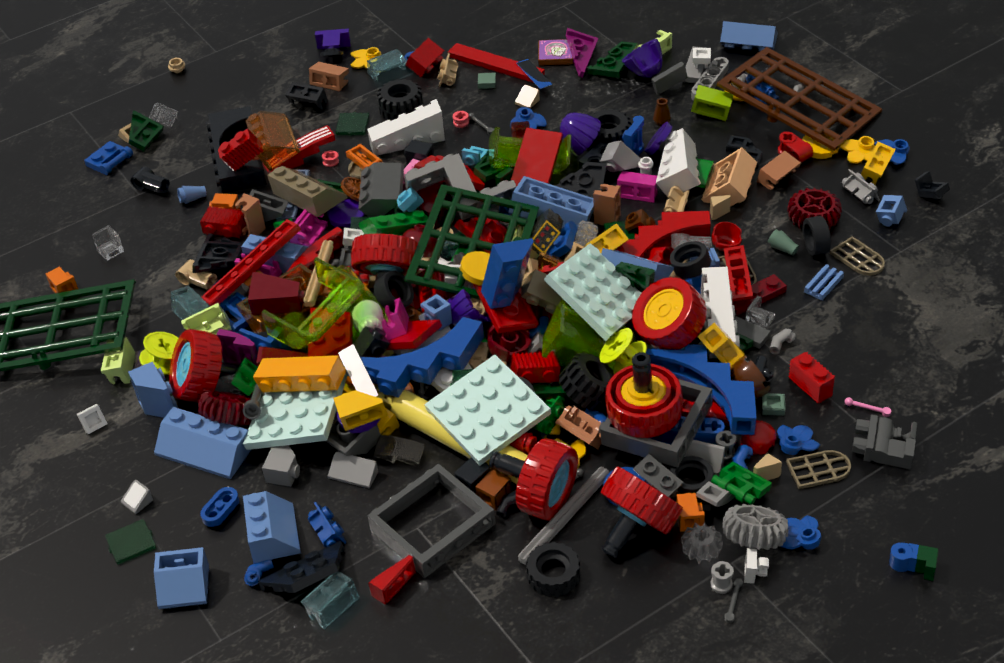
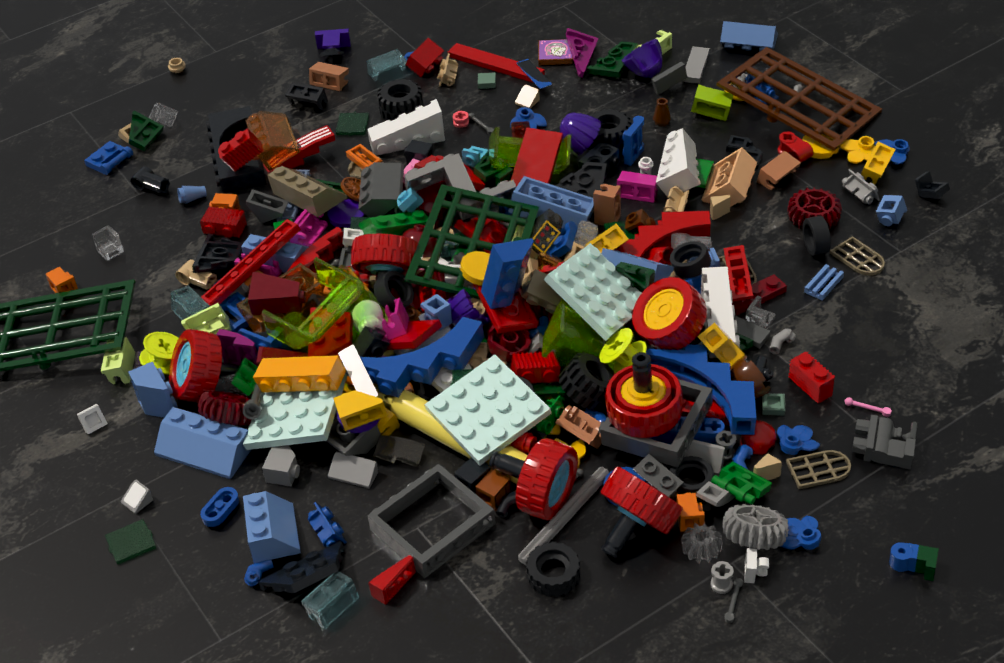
(181, 578): medium blue slope -> none
(253, 214): nougat hinge -> none
(314, 286): tan axle -> none
(330, 158): coral bush -> none
(363, 55): yellow plate -> none
(619, 157): light grey slope -> none
(660, 136): dark purple tile -> none
(701, 56): white tile -> none
(718, 66): light grey beam -> none
(726, 235): red hair -> none
(780, 241): sand green cone -> none

